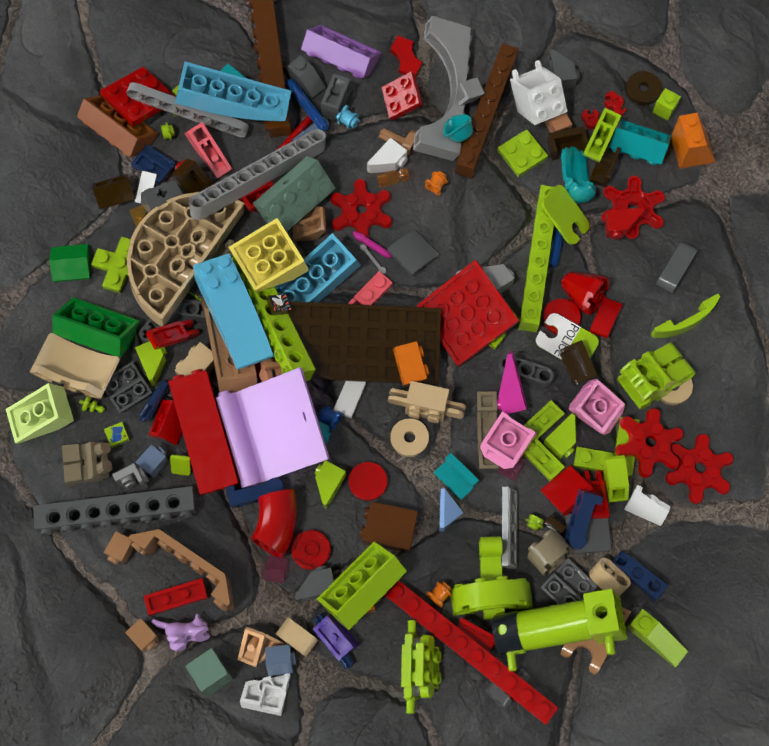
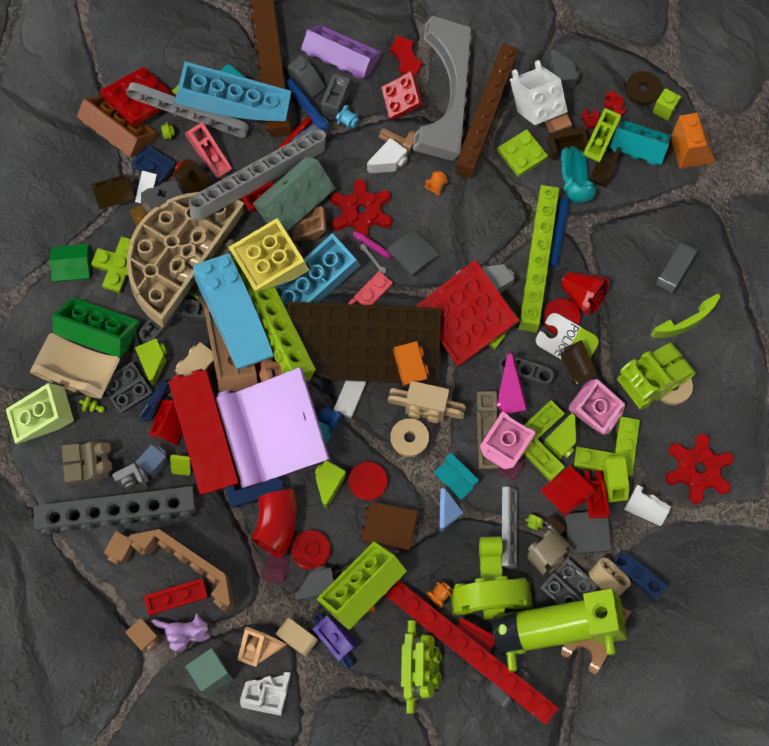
(116, 434): lime tile -> none
(171, 334): red hinge -> none
(278, 304): dark brown tile -> none
(279, 660): sand blue brick -> none
(391, 177): clear orange bar -> none
(458, 128): teal helmet -> none
(472, 91): light grey panel -> none
(563, 213): lime piece -> none
(581, 517): dark blue leg -> none
(606, 318): red slope -> none
(621, 221): red slope -> none
(635, 196): red plate -> none
(637, 446): red plate -> none
(657, 637): lime slope -> none

